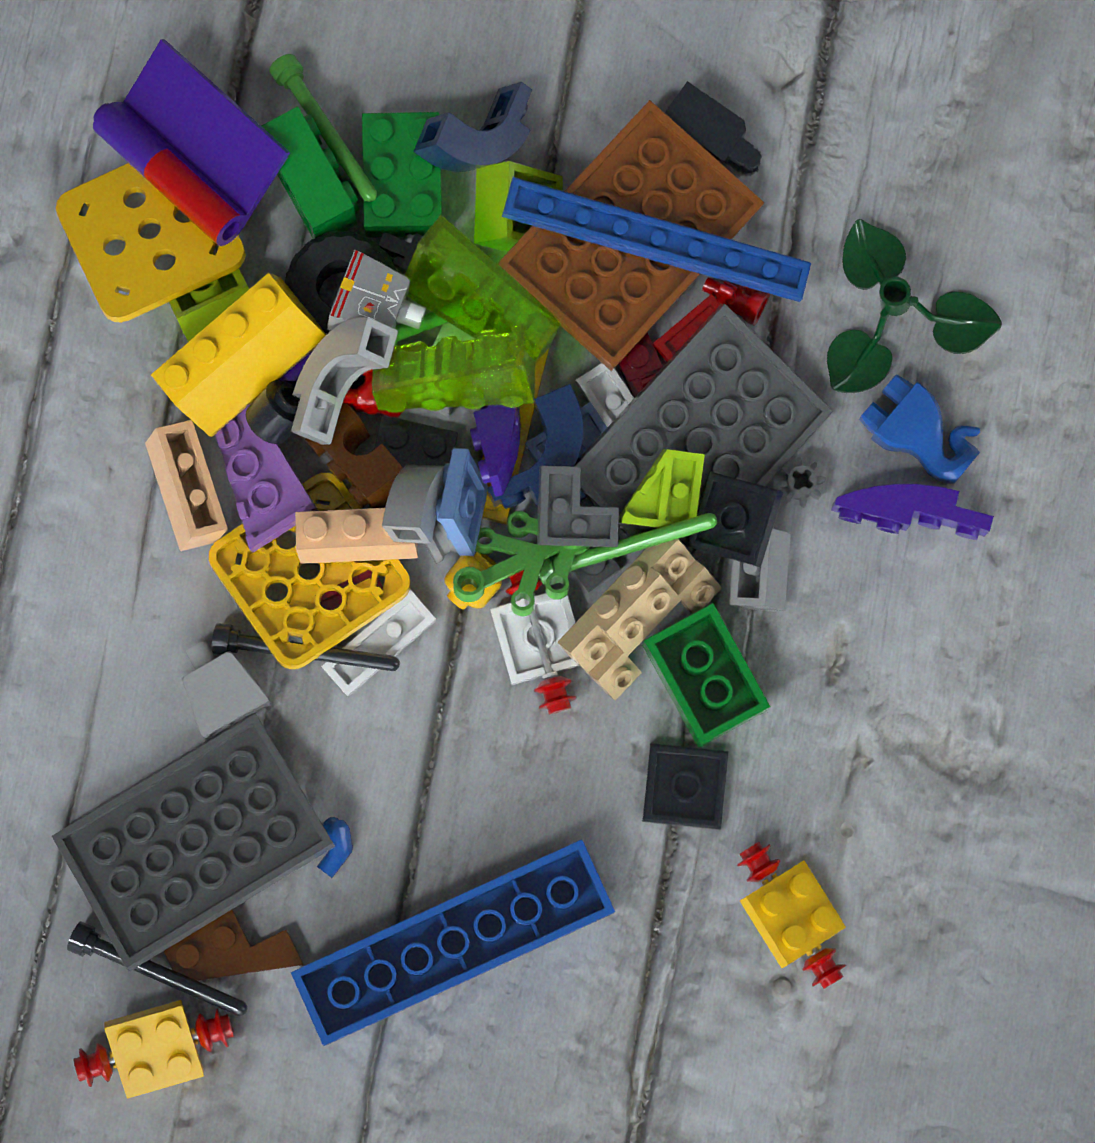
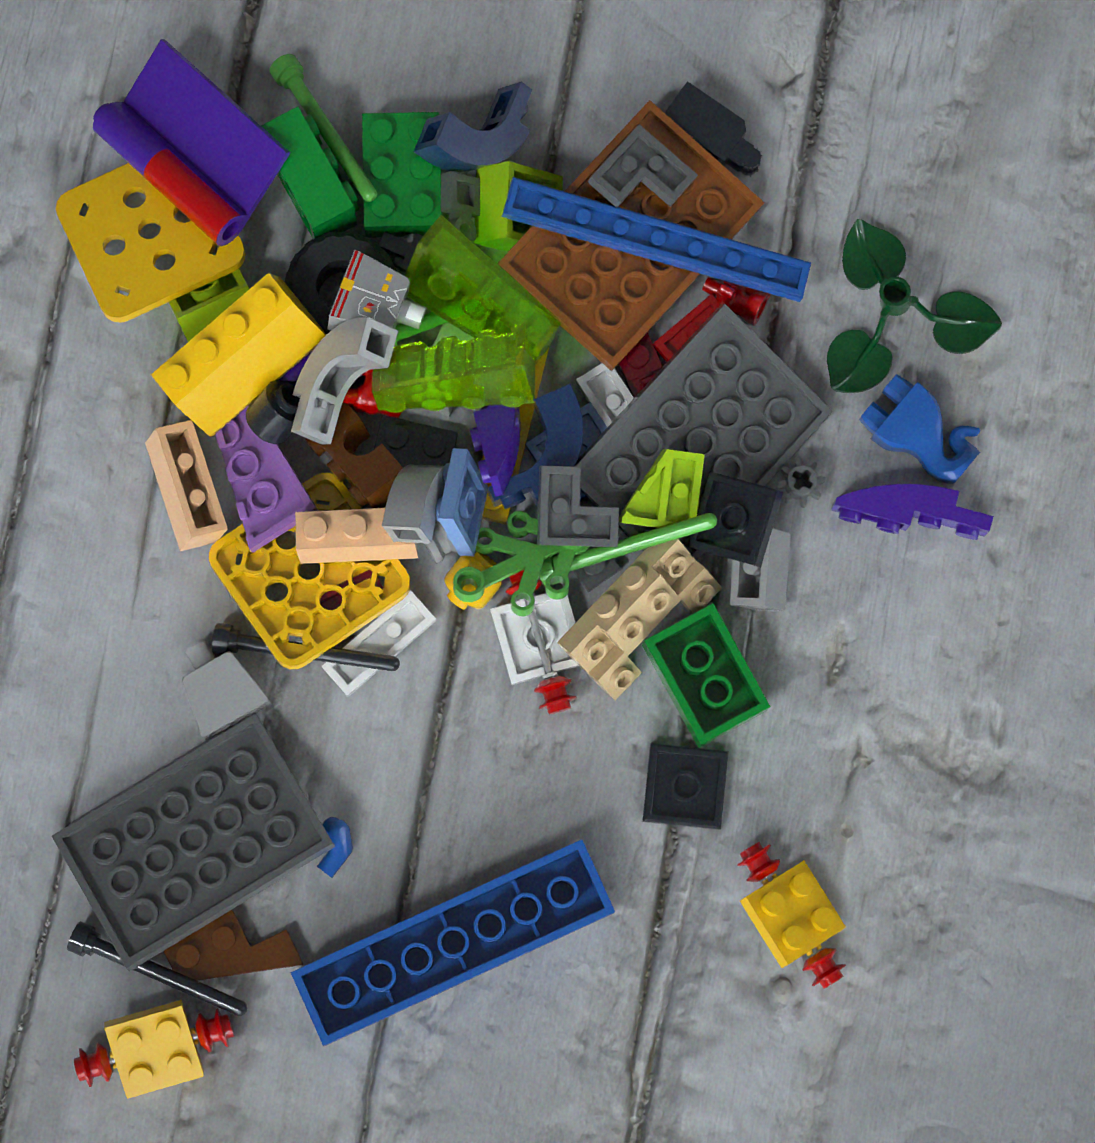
(461, 201): none -> dark grey plate
(645, 161): none -> dark grey plate

